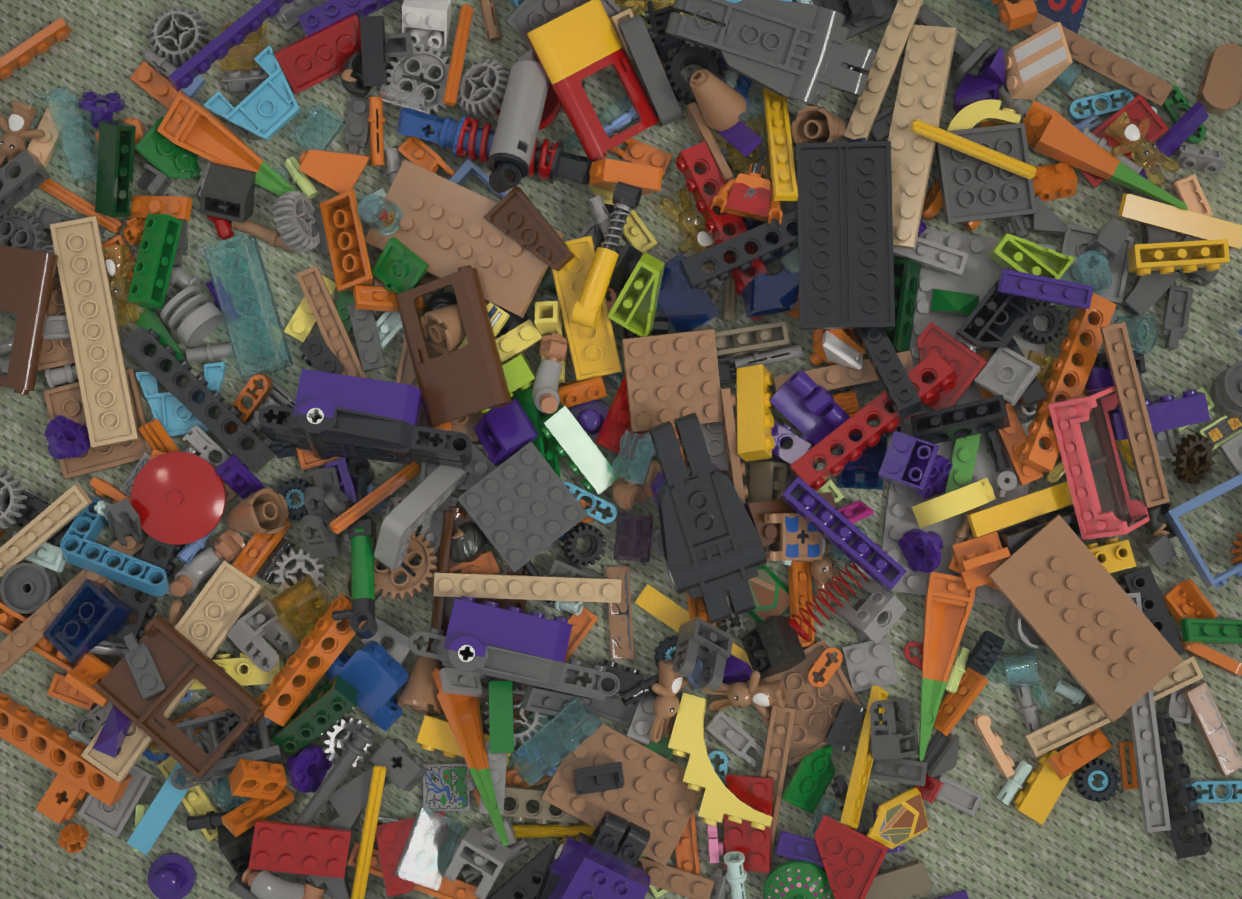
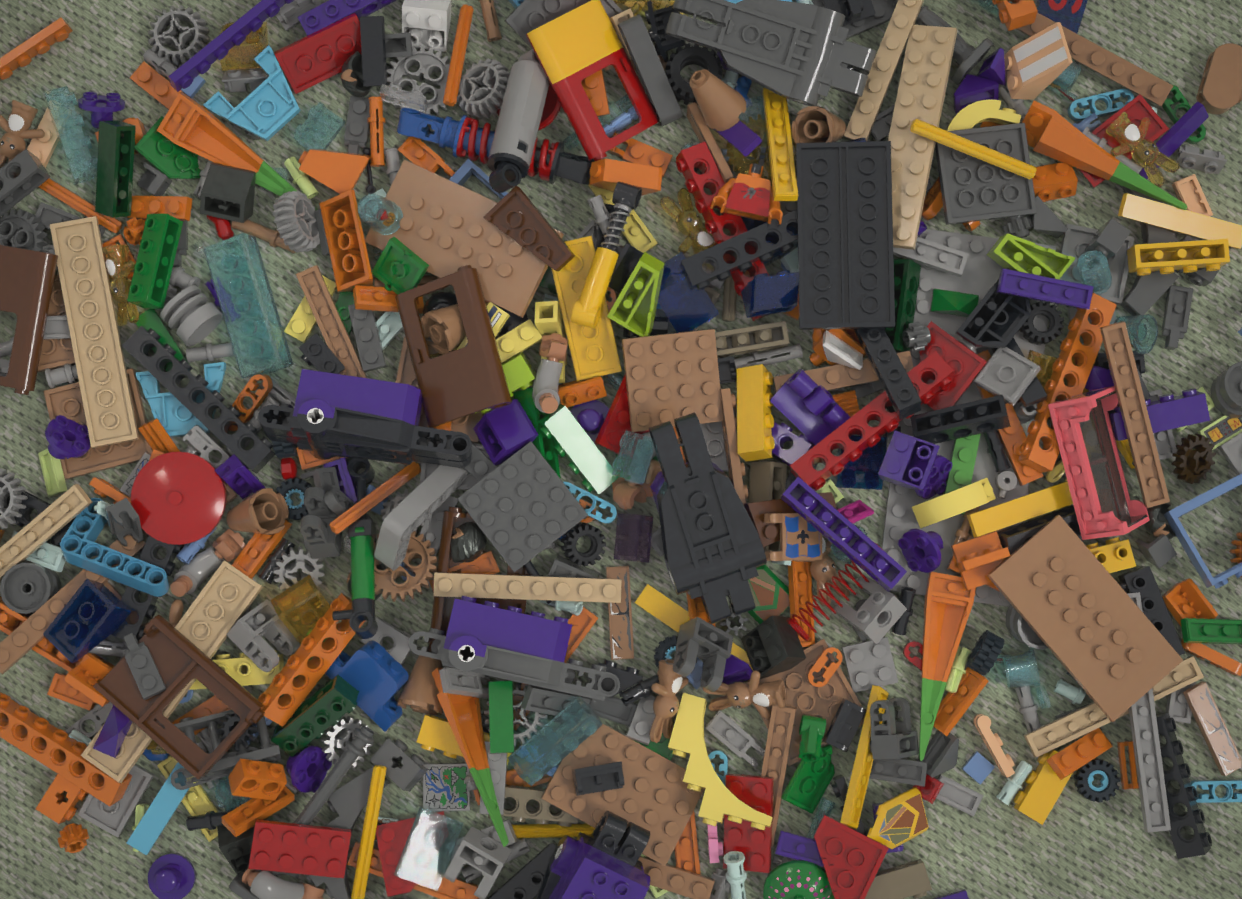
(52, 474): none -> yellowish green tile
(288, 468): none -> red tile
(370, 188): none -> black hinge
(596, 92): none -> orange hinge
(812, 733): none -> green piece
(906, 598): none -> black pin
(916, 336): none -> dark grey gear
(978, 767): none -> medium blue tile

